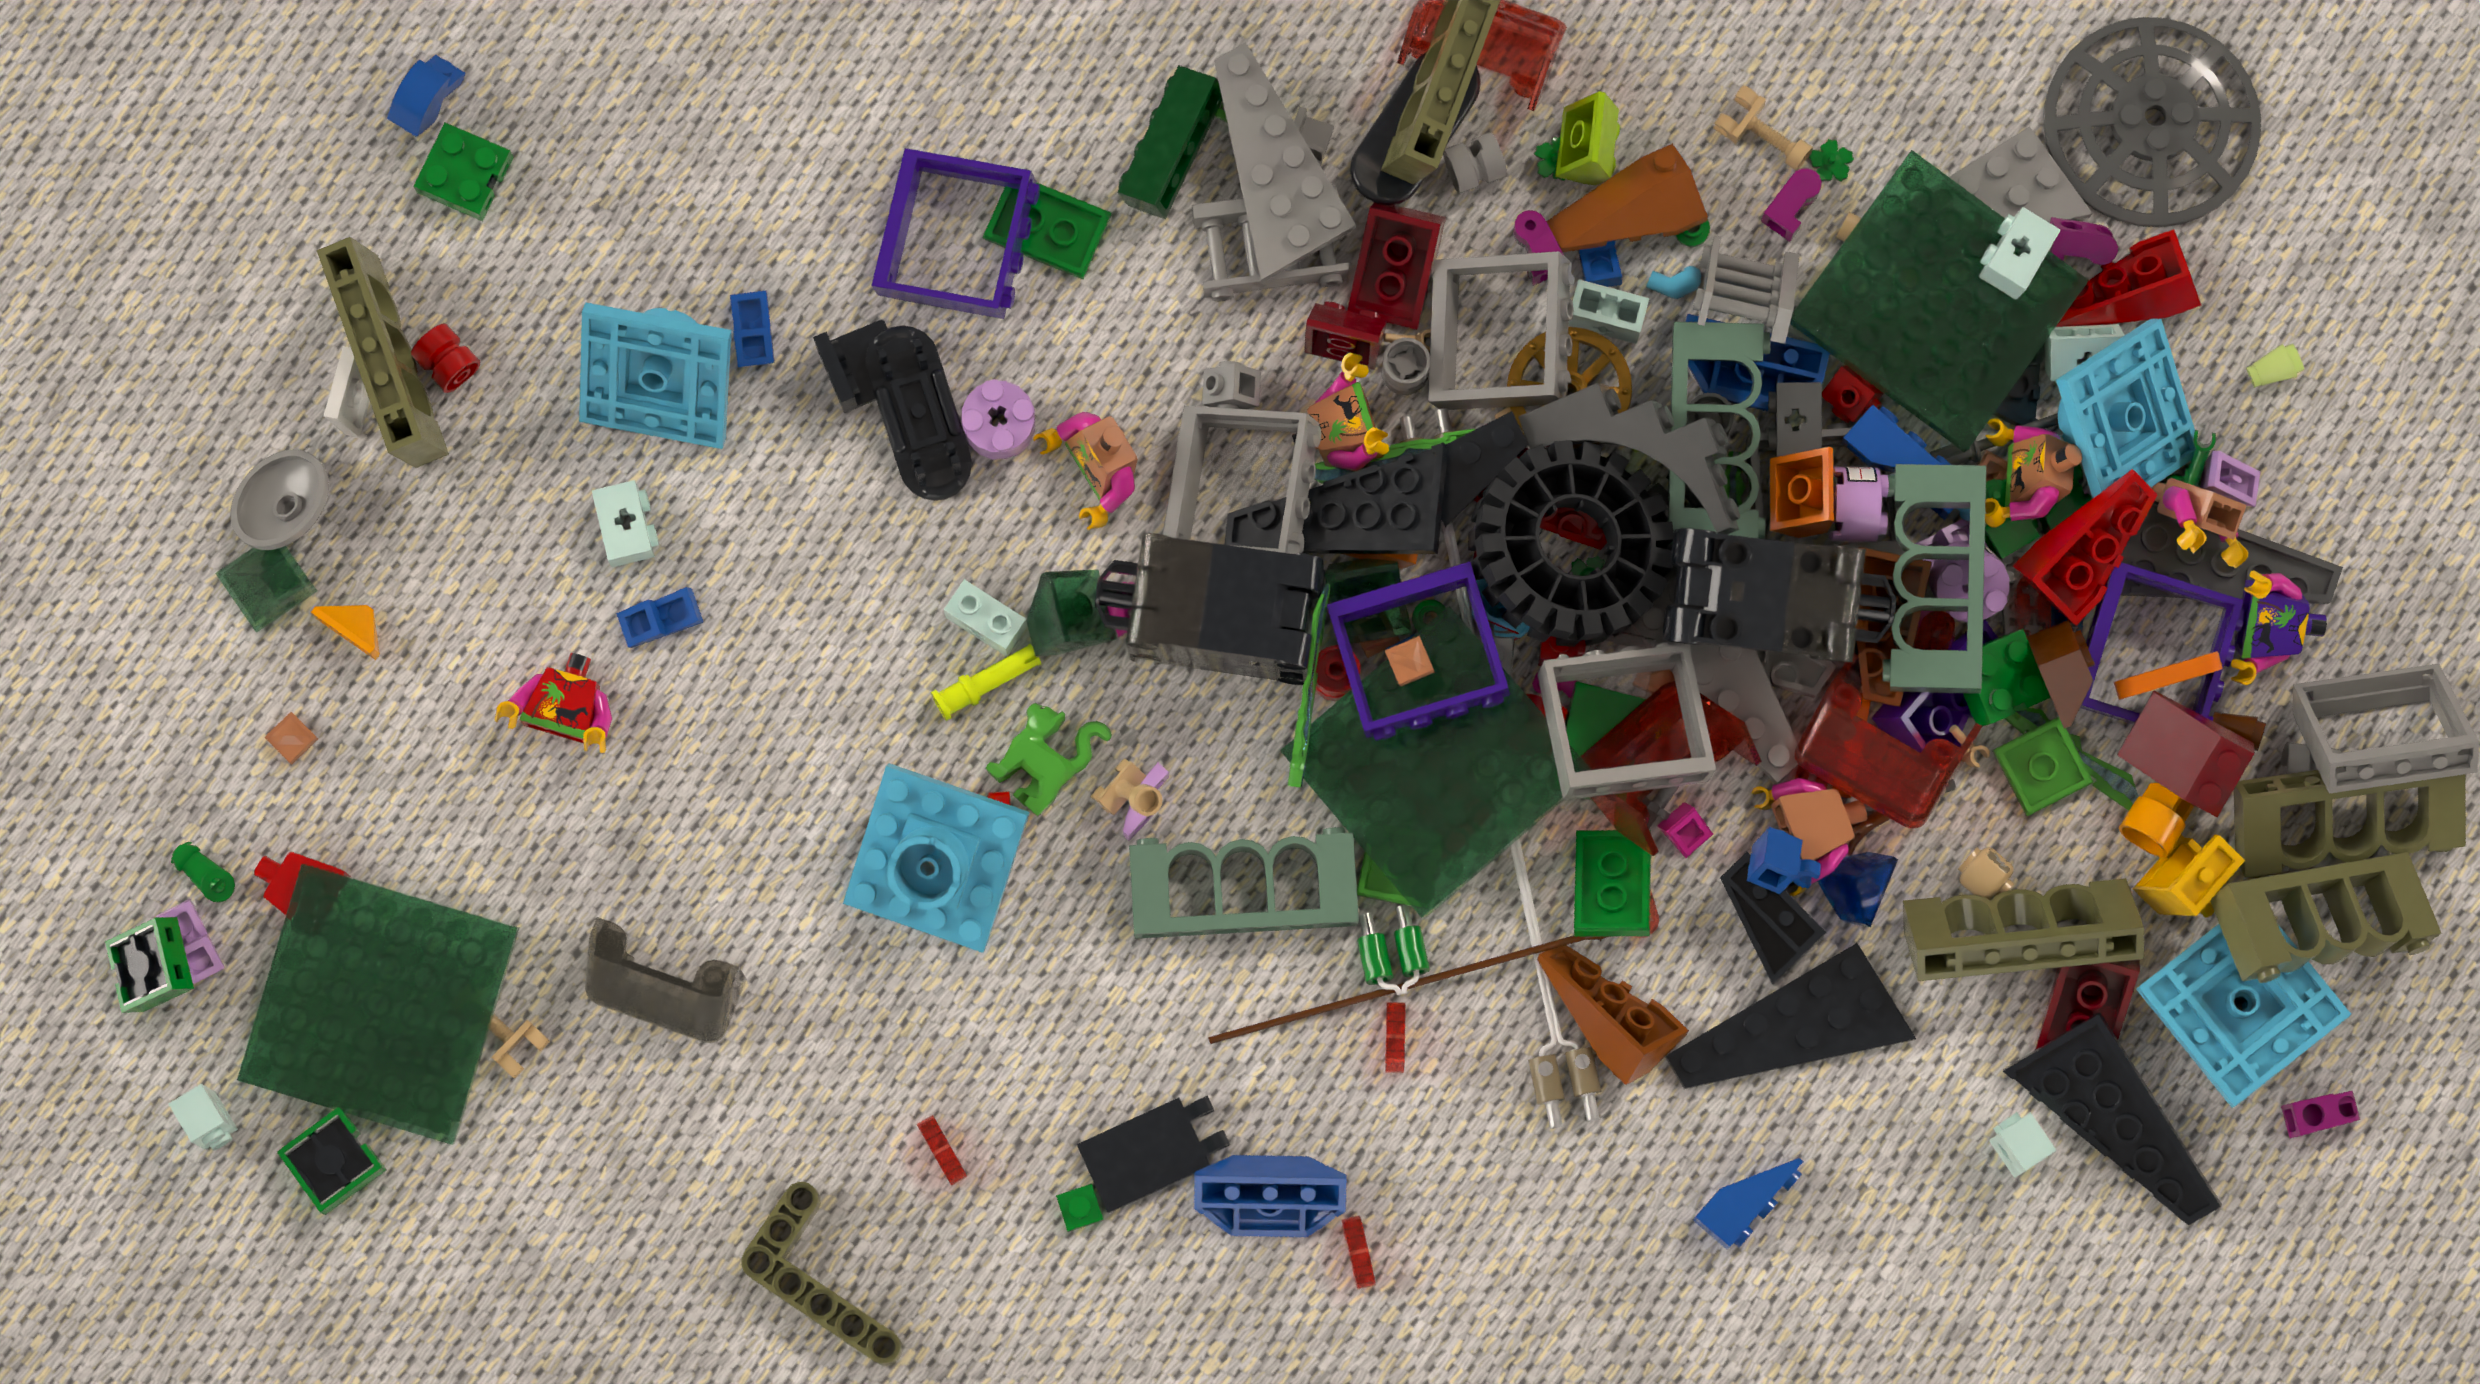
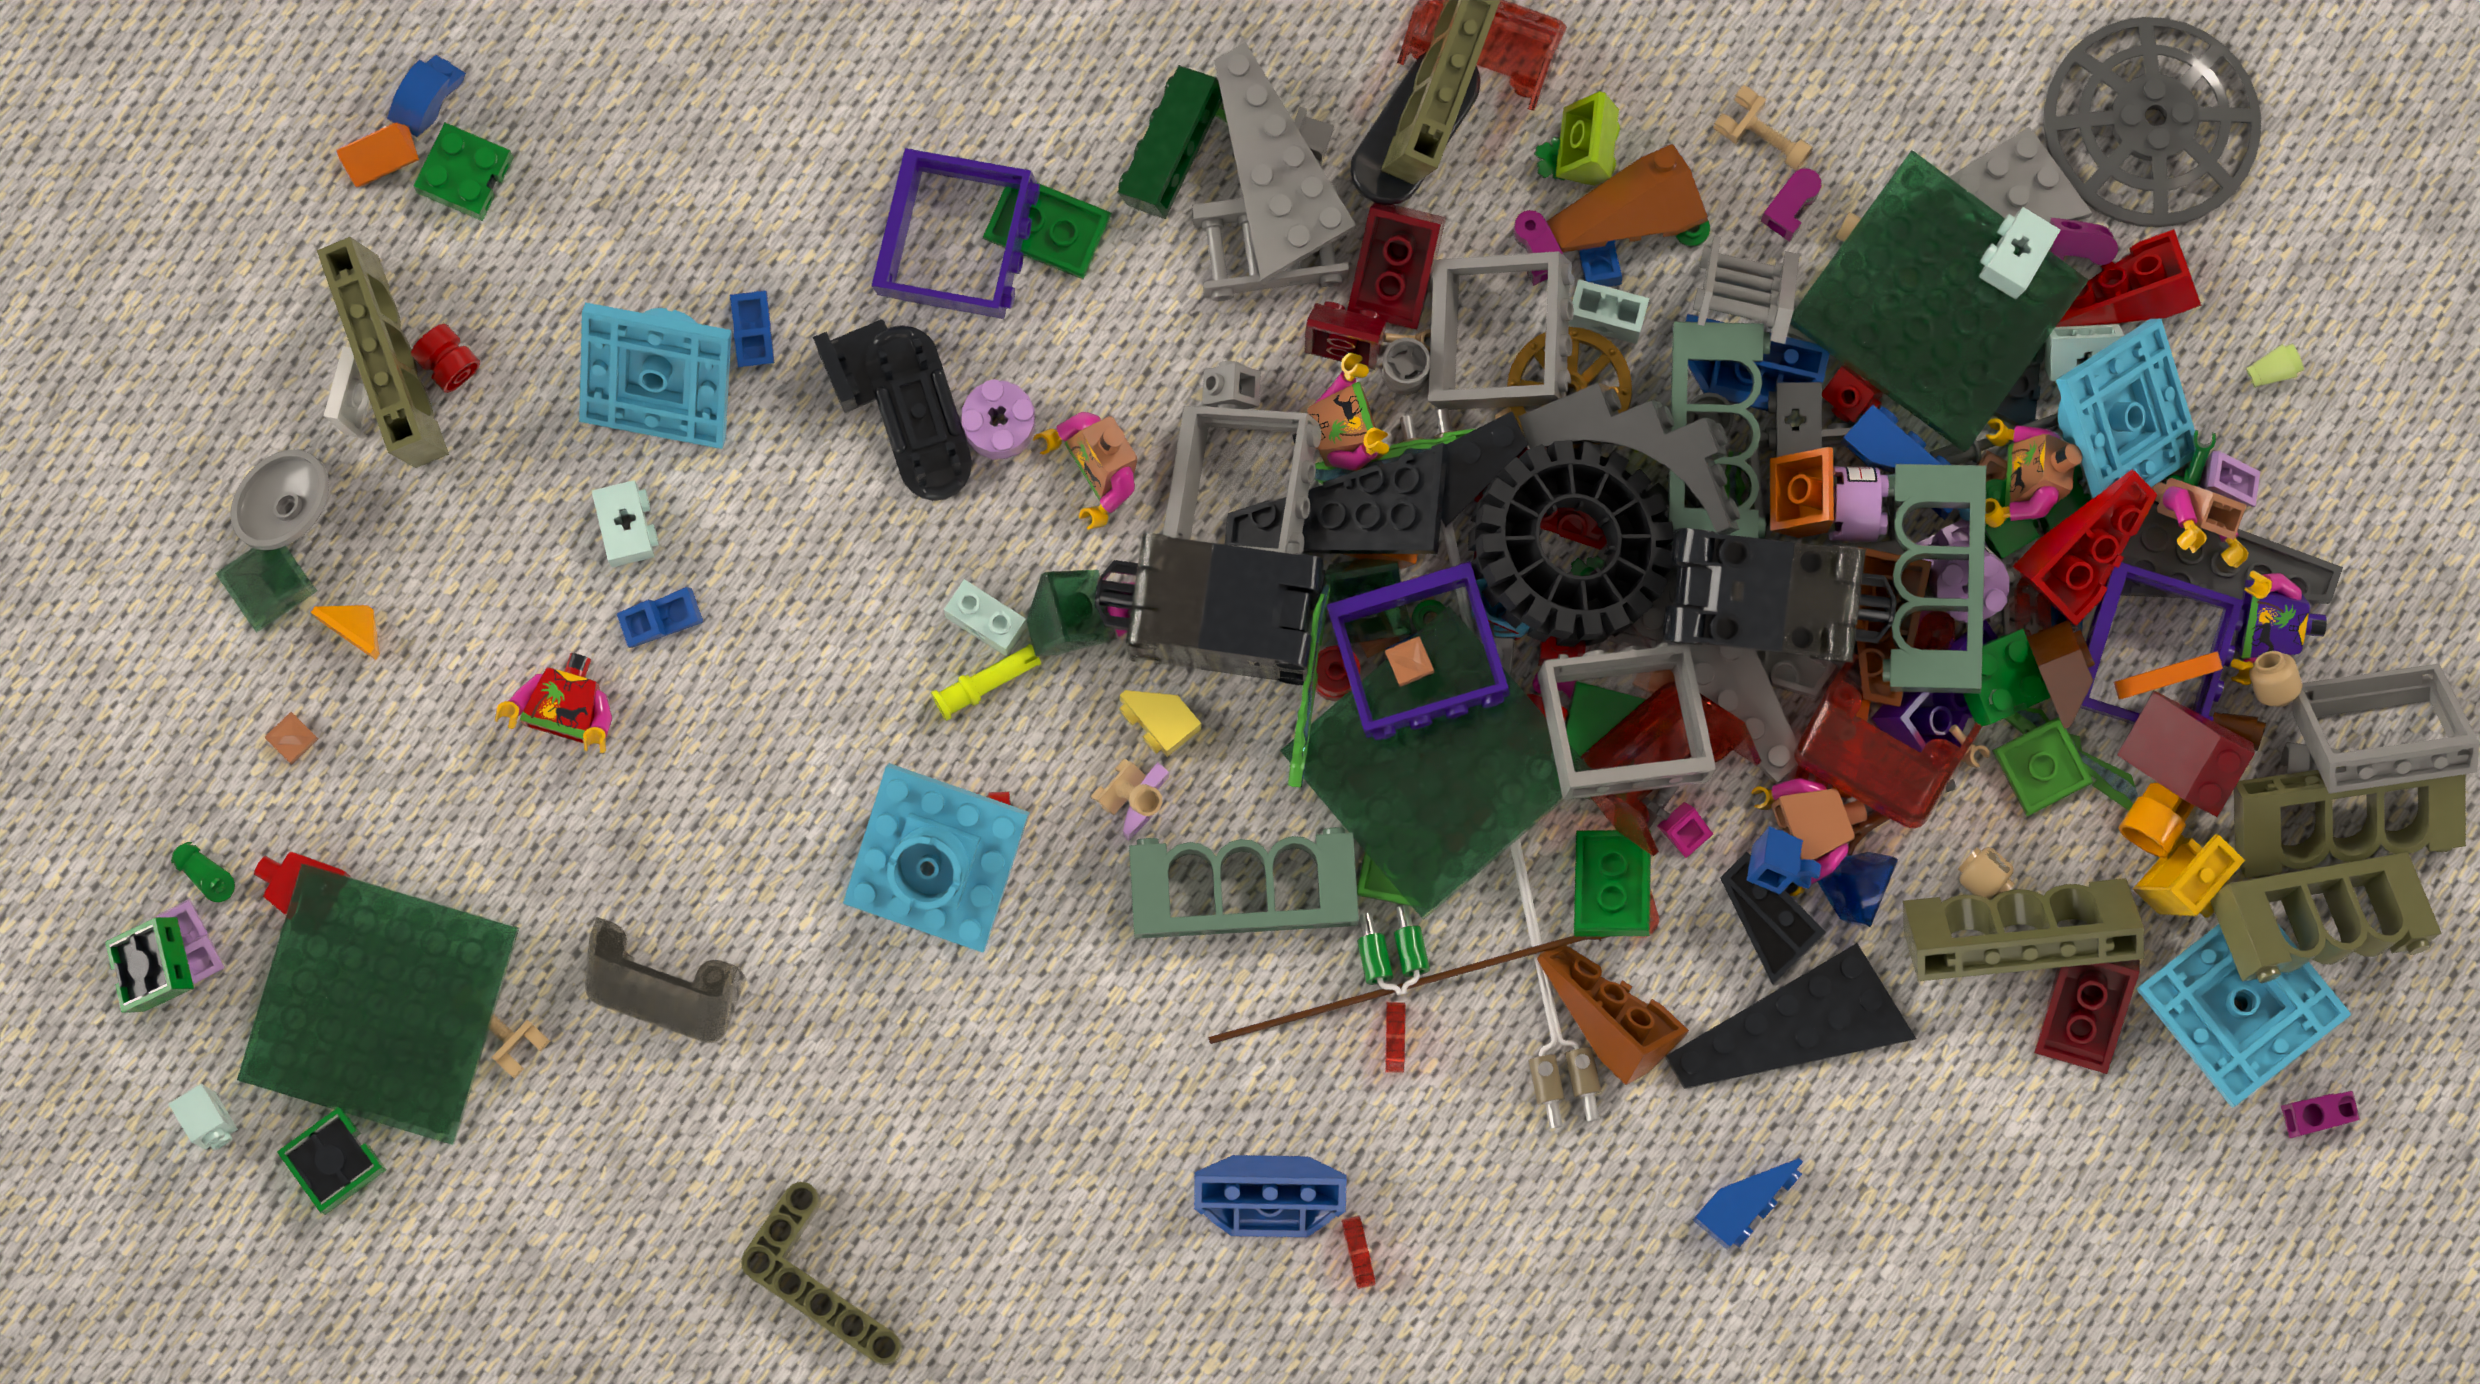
(378, 154): none -> orange slope
(942, 1150): clear red beam -> none
(1042, 763): bright green animal -> none
(1079, 1207): green plate -> none
(1149, 1152): black tile -> none
(1163, 718): none -> light yellow slope
(1475, 162): light grey wheel -> none
(1677, 285): medium azure arm -> none
(1831, 162): green plant -> none
(2021, 1143): light aqua brick -> none
(2106, 1102): black wing -> none
(2275, 679): none -> tan head

